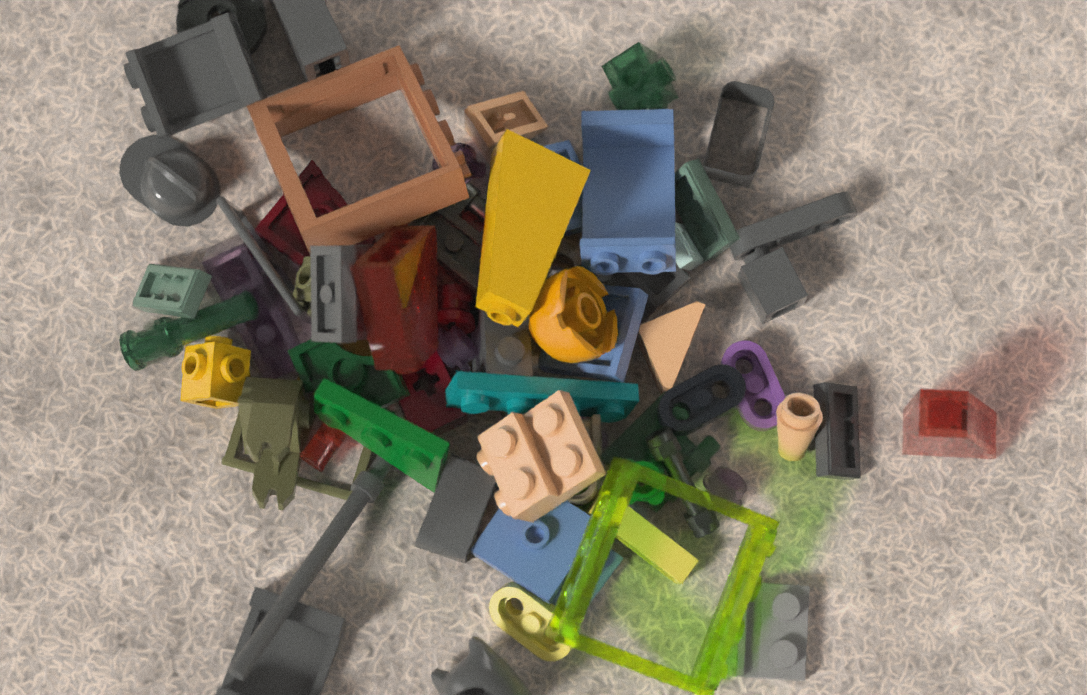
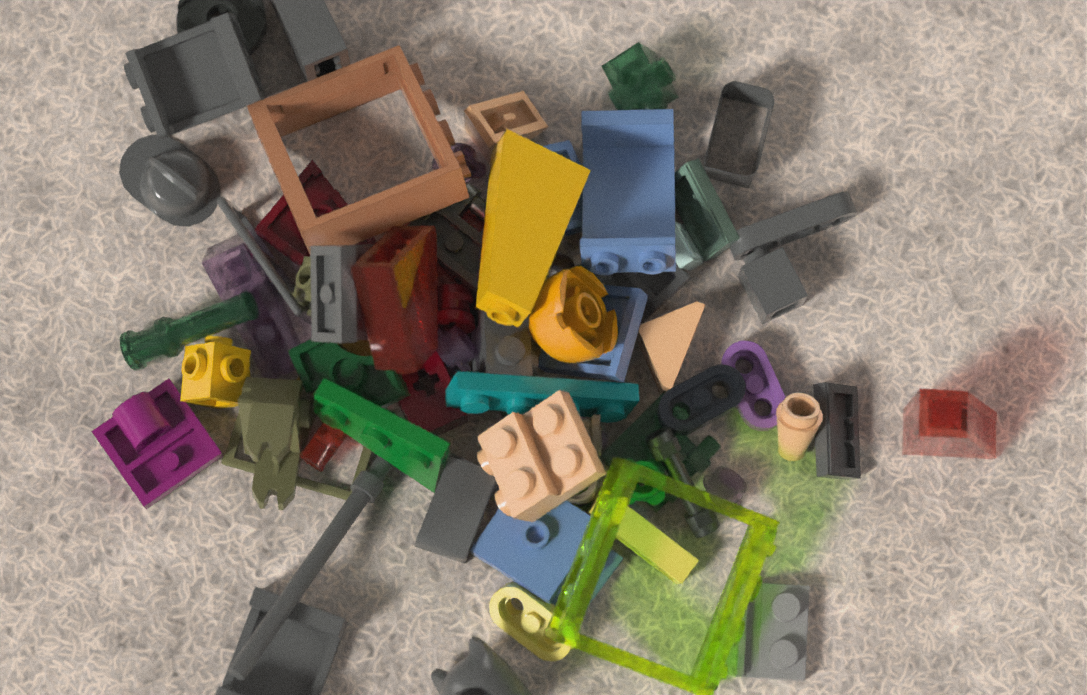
(156, 442): none -> magenta plate
(171, 290): sand green plate -> none

